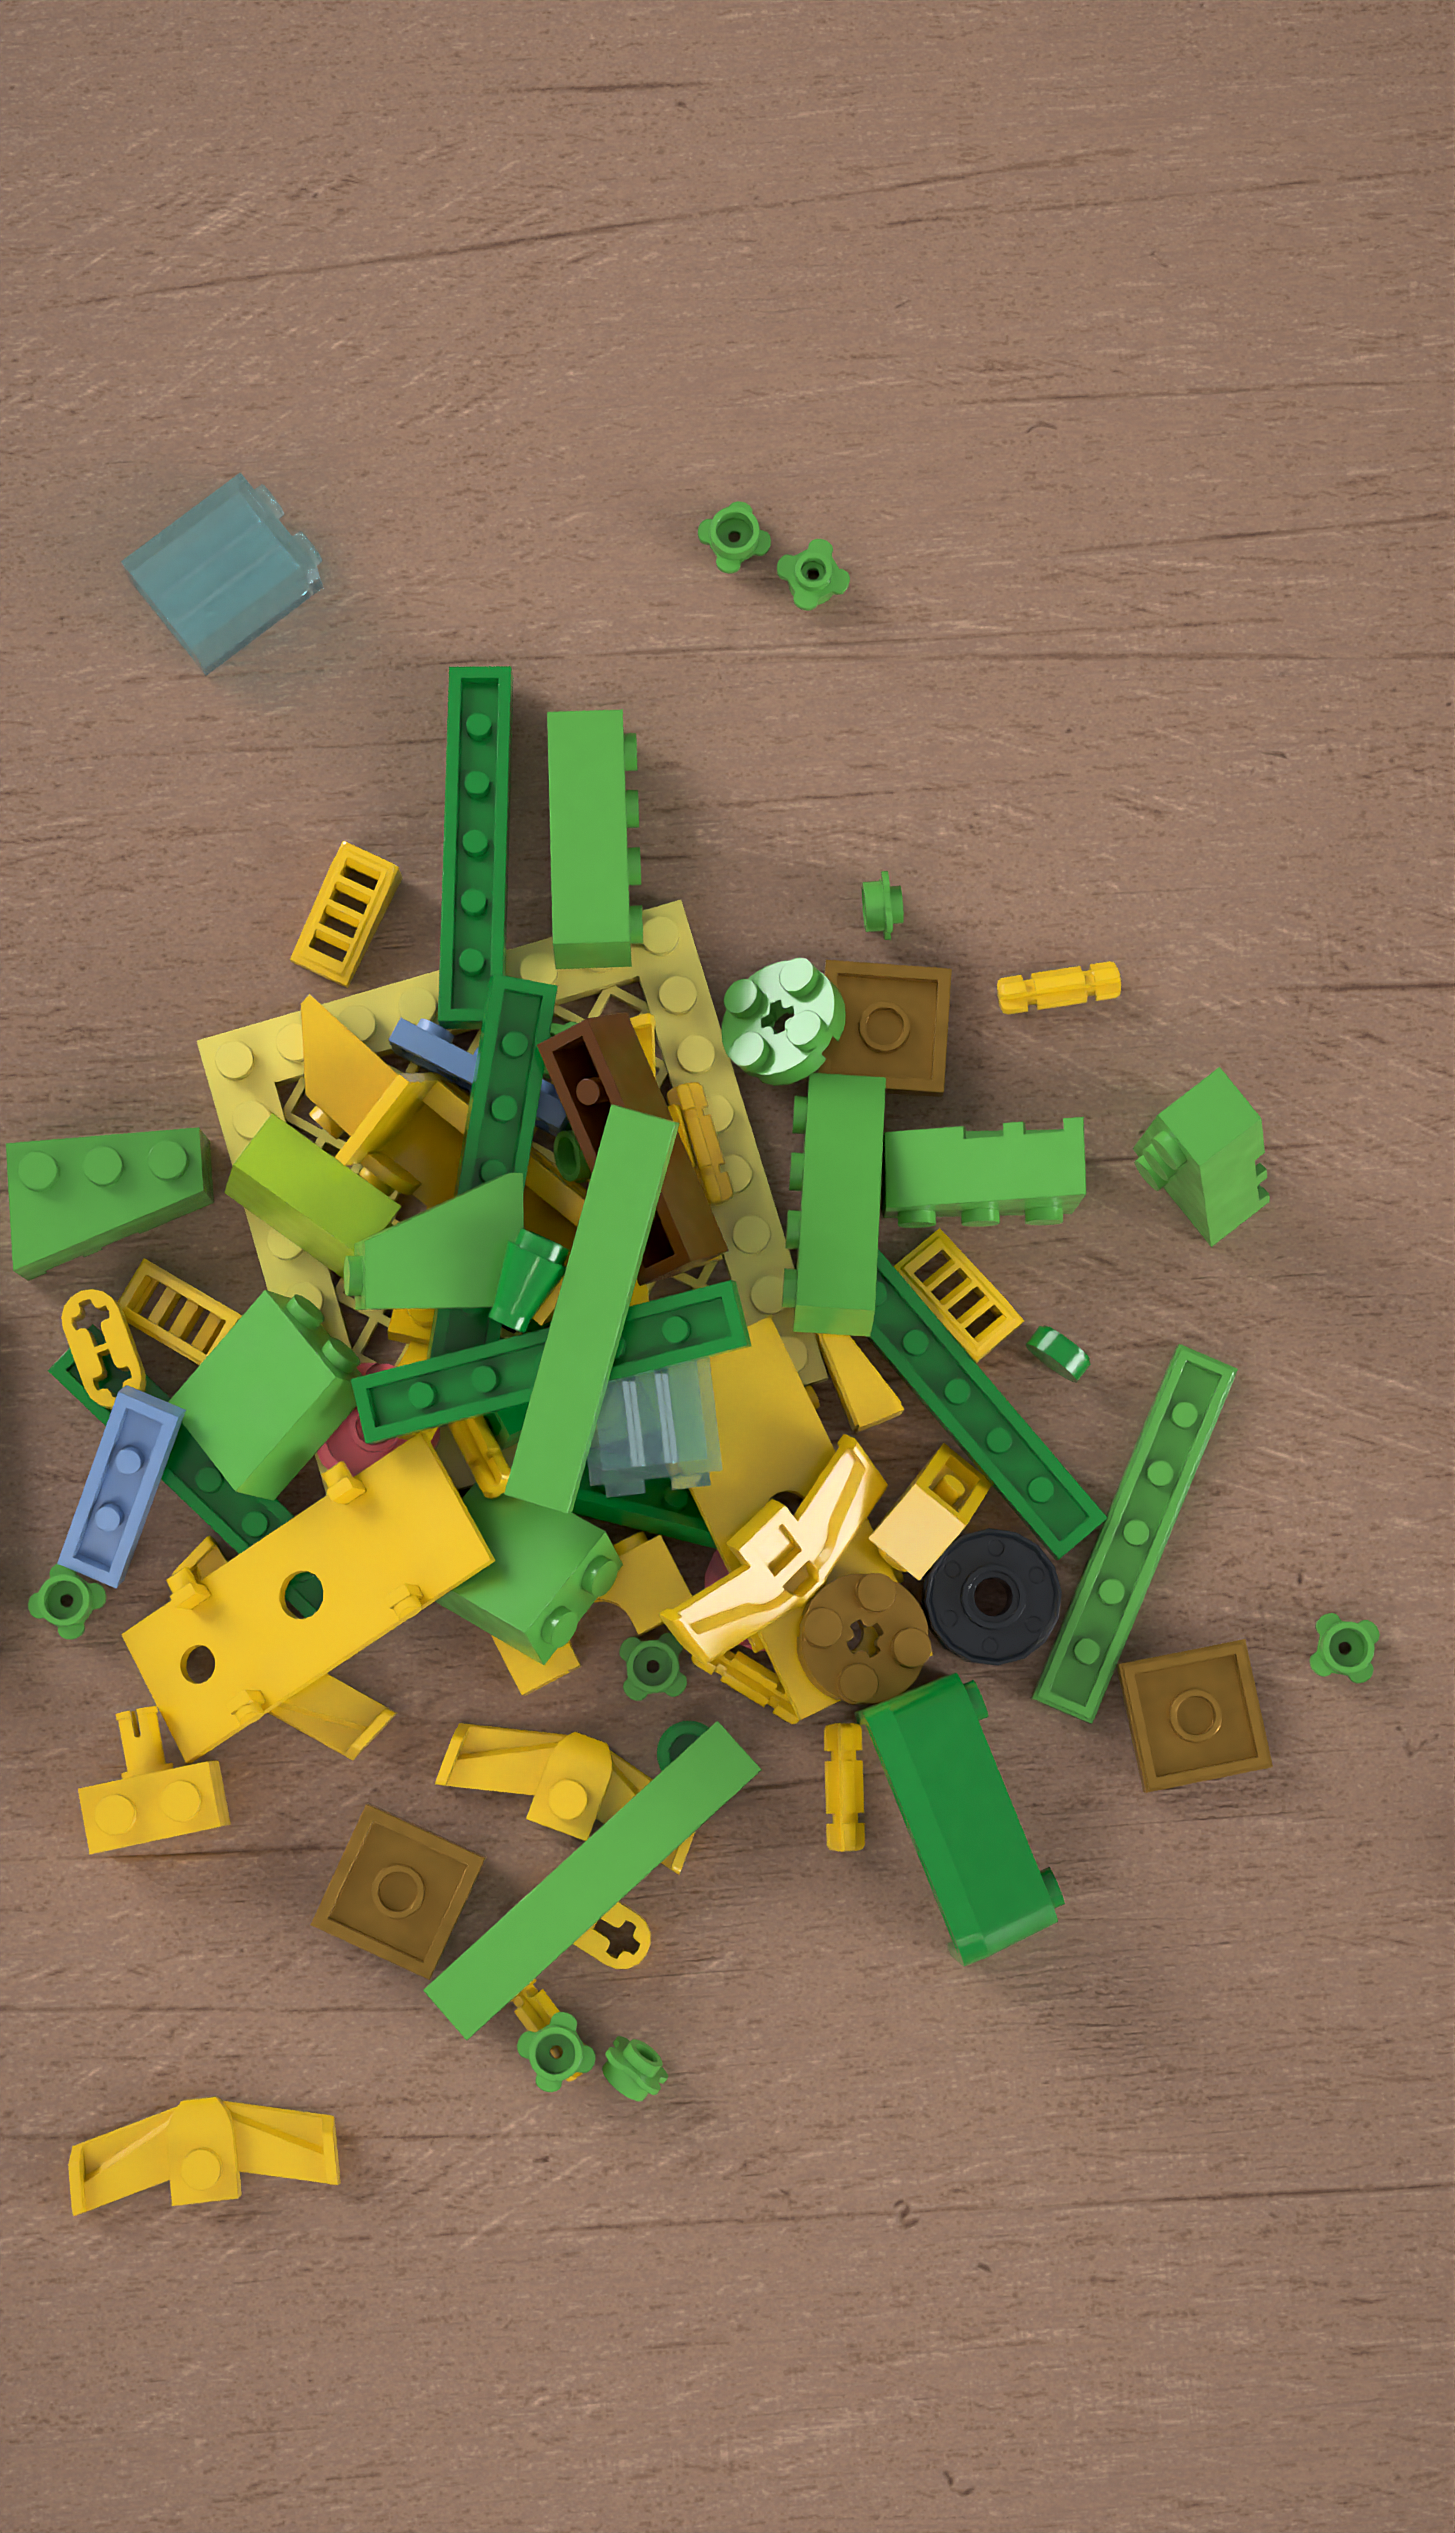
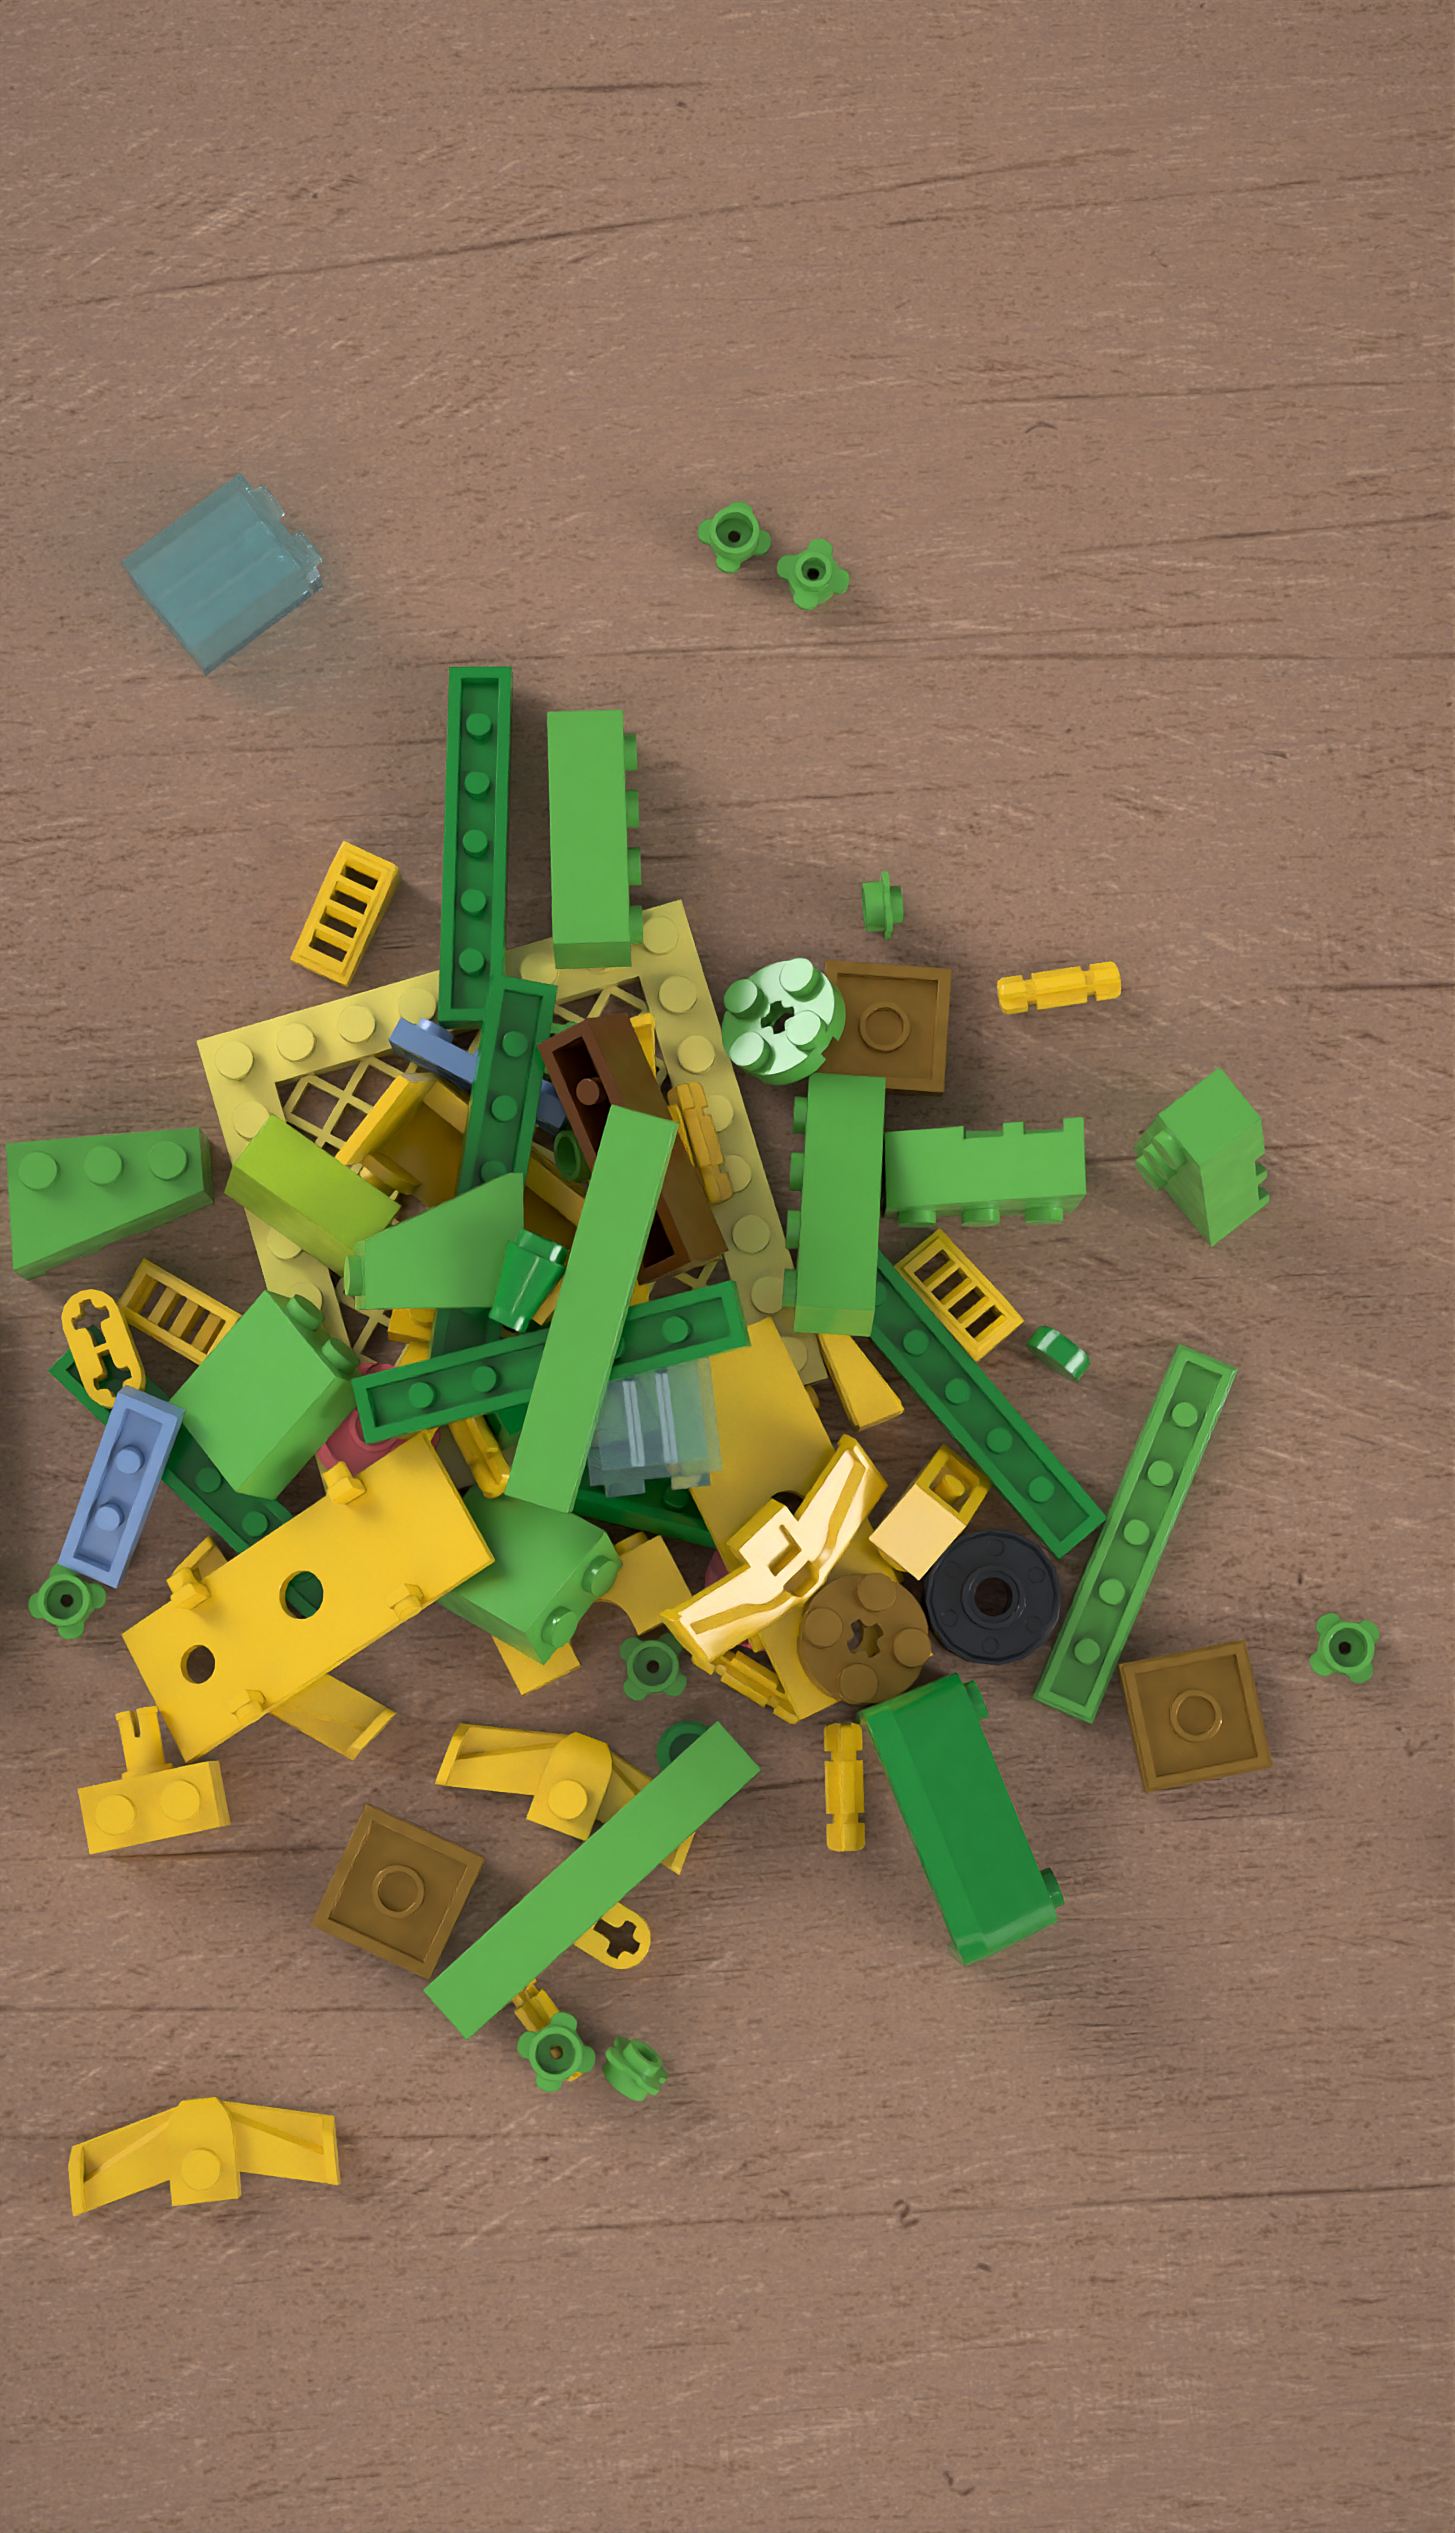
(339, 1071): yellow slope -> none

